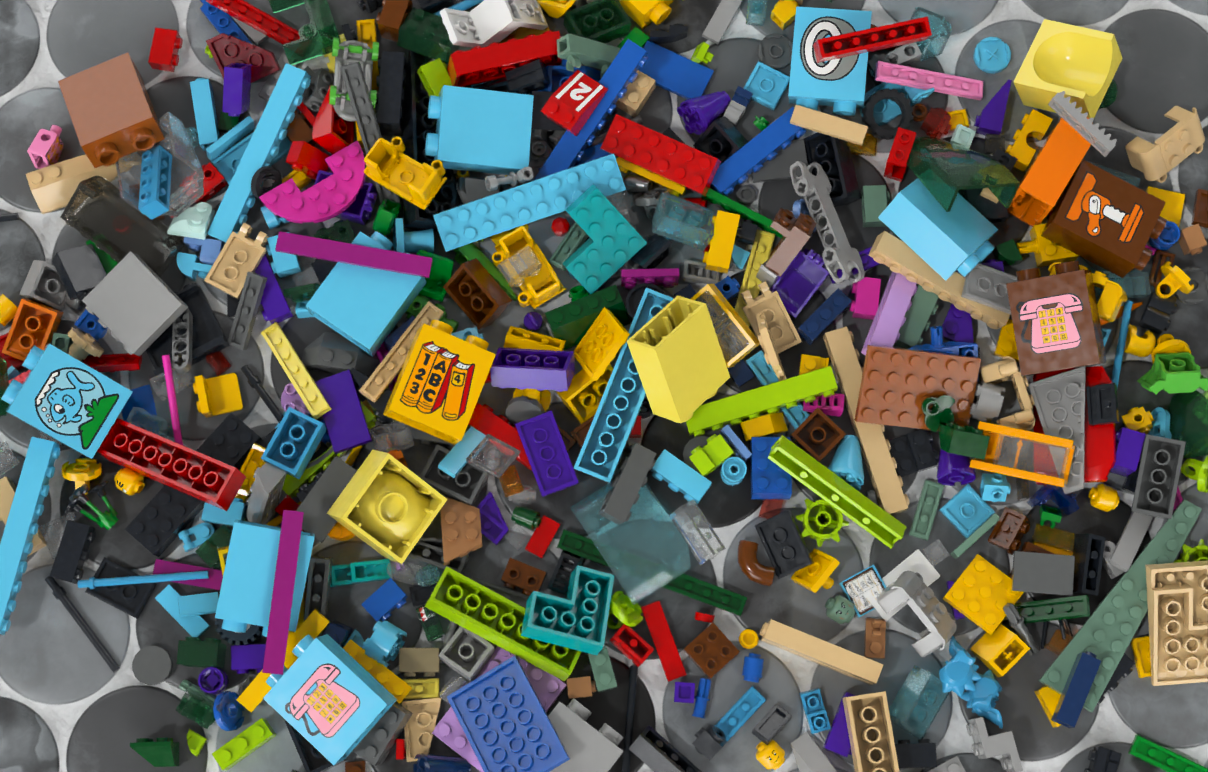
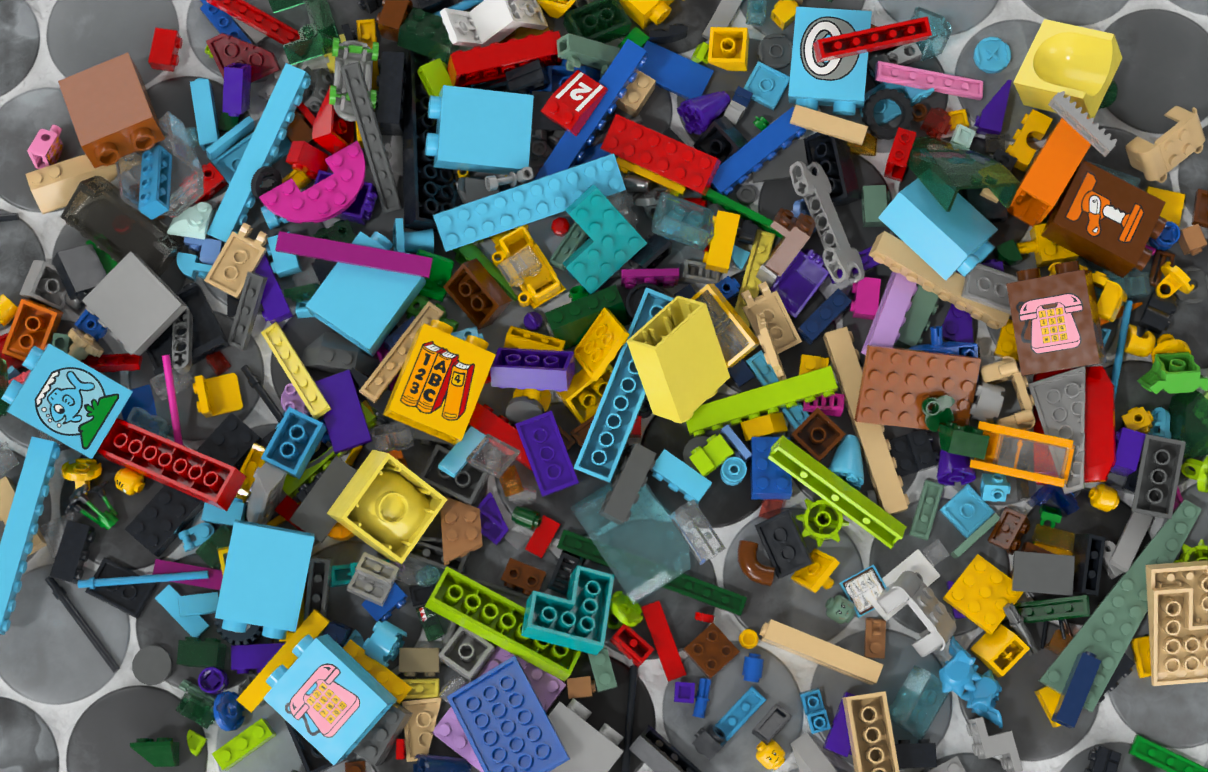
(283, 592): magenta tile -> none
(373, 579): none -> light grey slope
(386, 216): green brick -> none
(402, 174): yellow container -> none
(729, 48): none -> yellow slope
(1102, 404): black plate -> none

